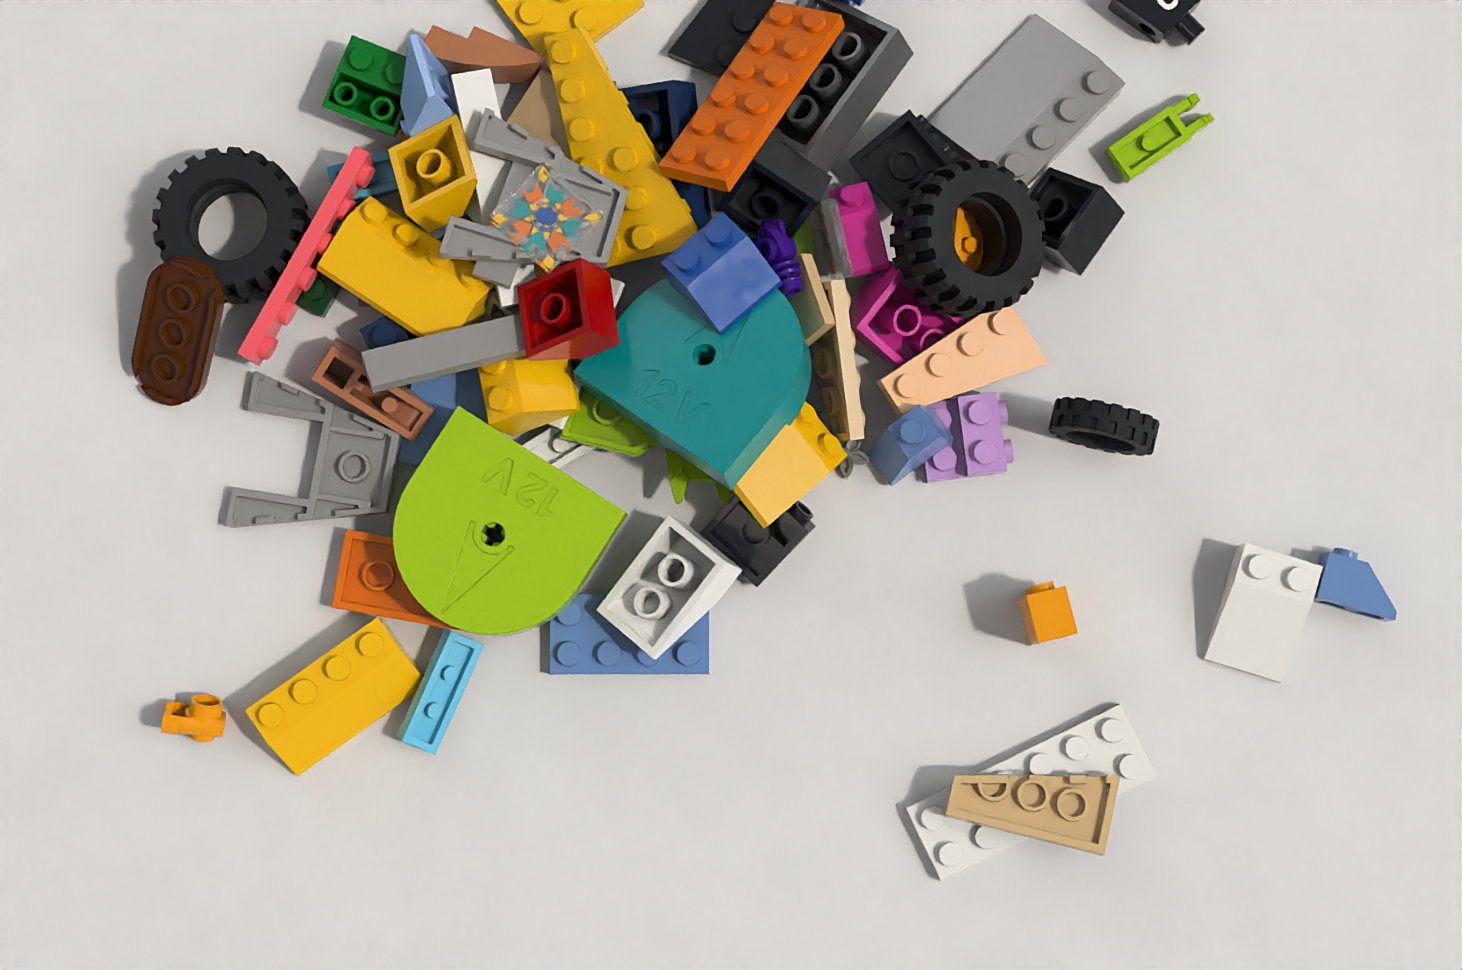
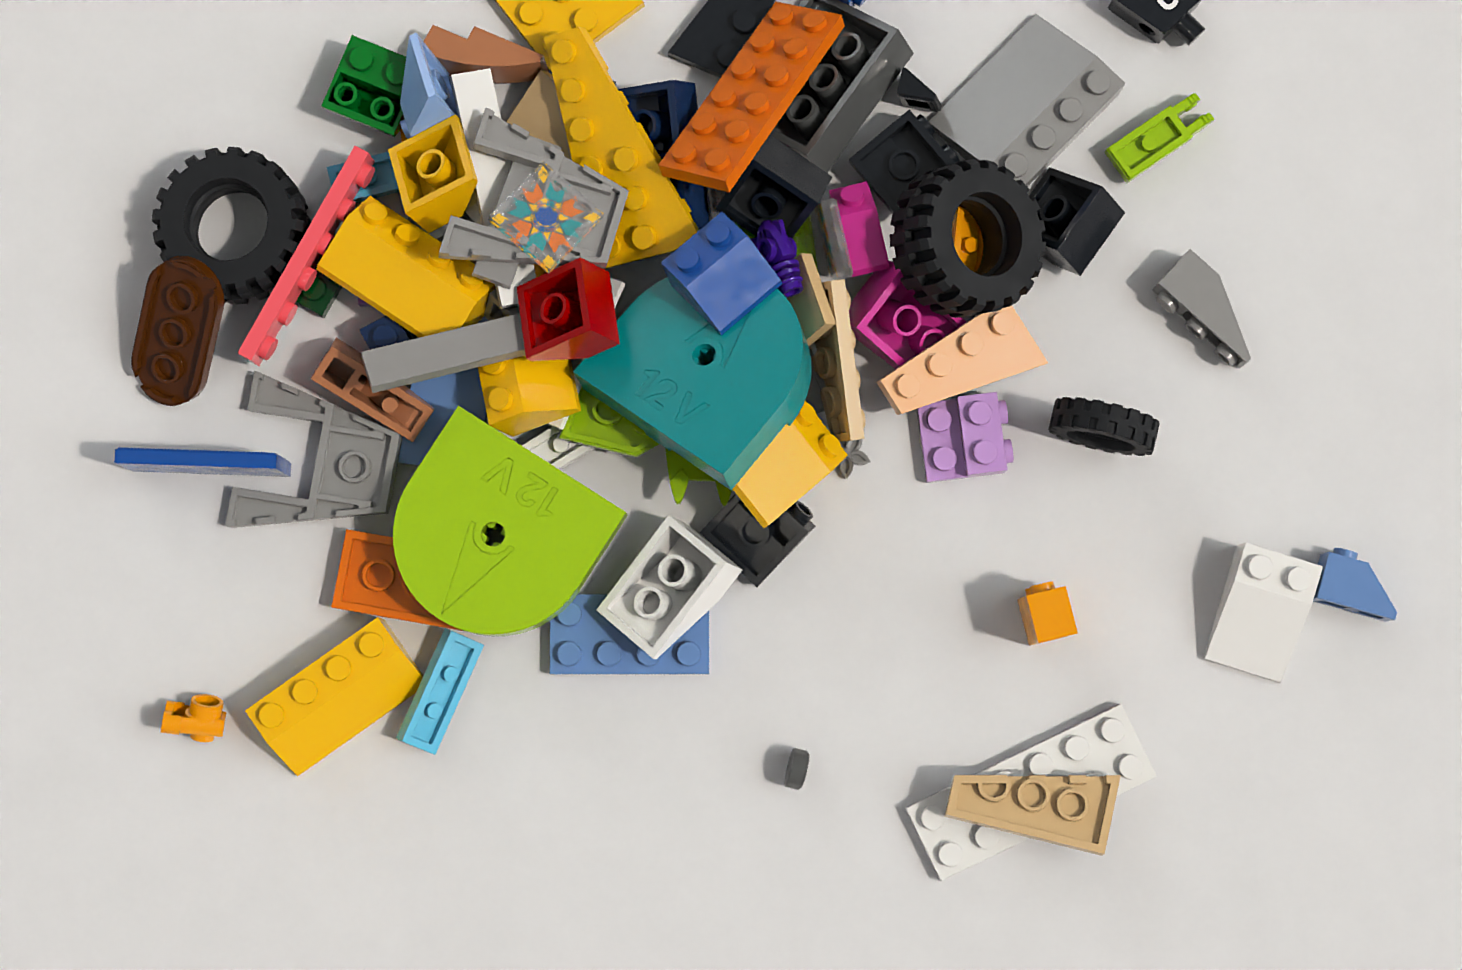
(202, 462): none -> blue tile
(796, 769): none -> dark grey tile
(910, 443): medium blue slope -> none
(916, 94): none -> black slope
(1201, 300): none -> light grey slope

